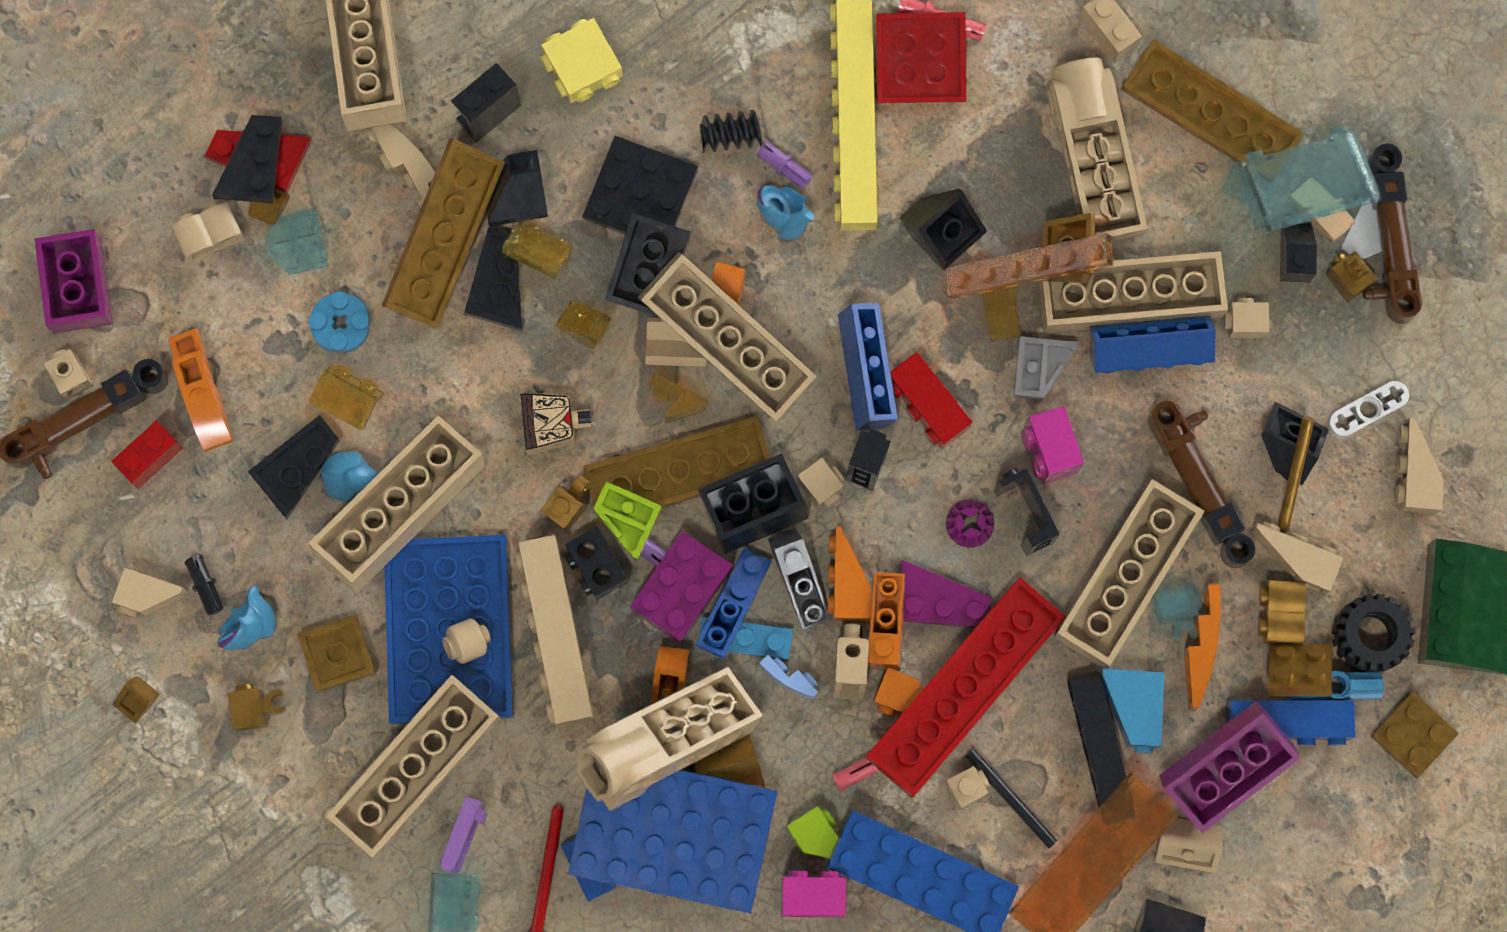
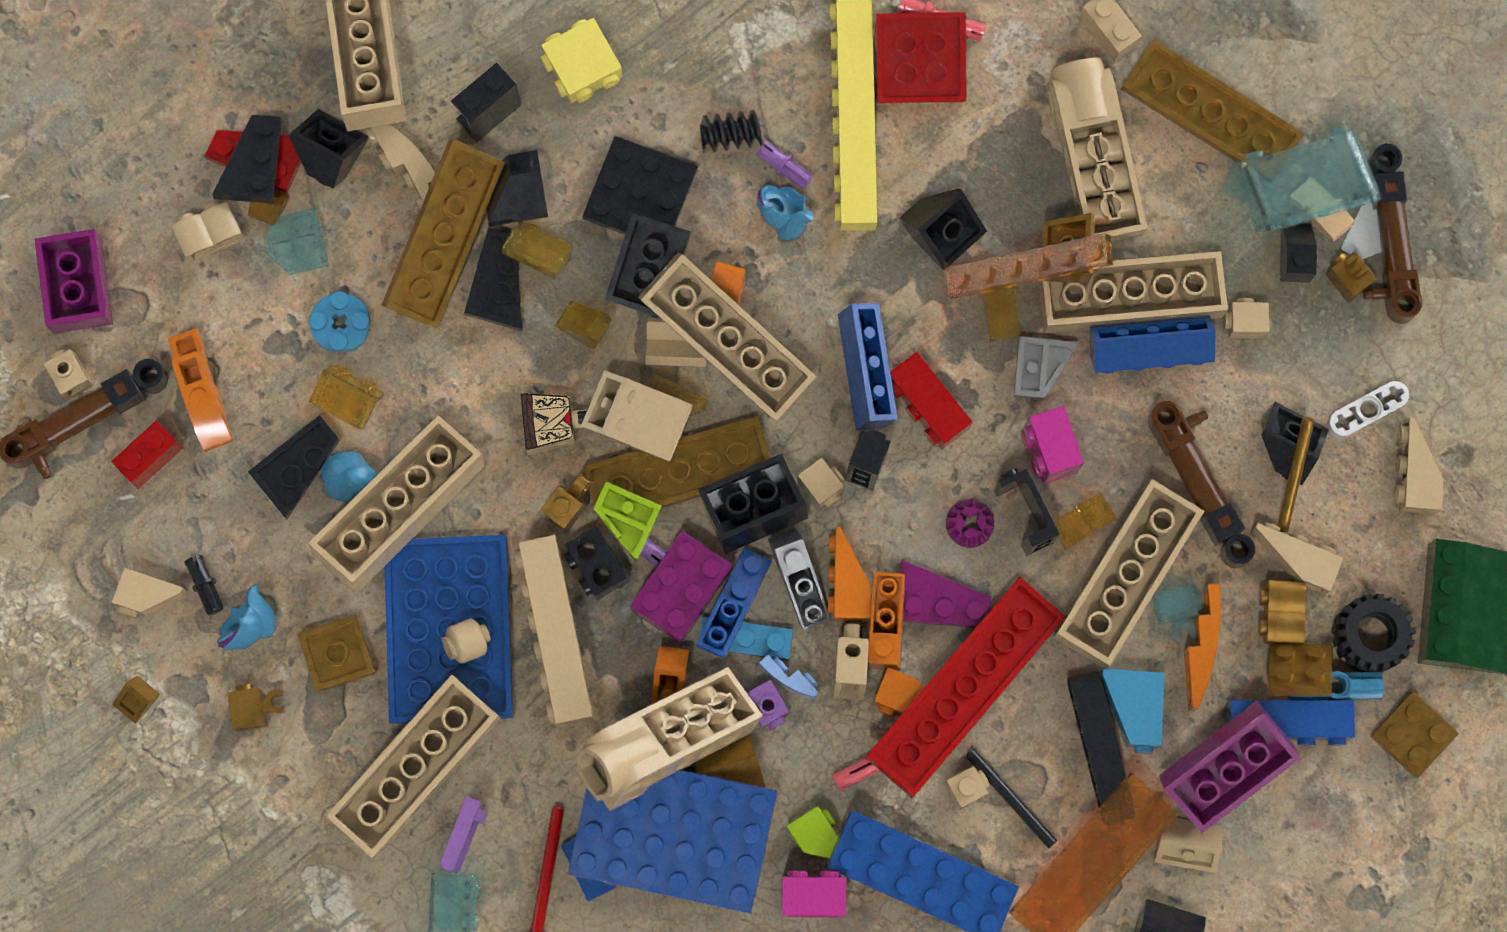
(327, 147): none -> black slope
(636, 416): none -> tan slope
(770, 705): none -> medium lavender brick
(1084, 521): none -> clear yellow slope

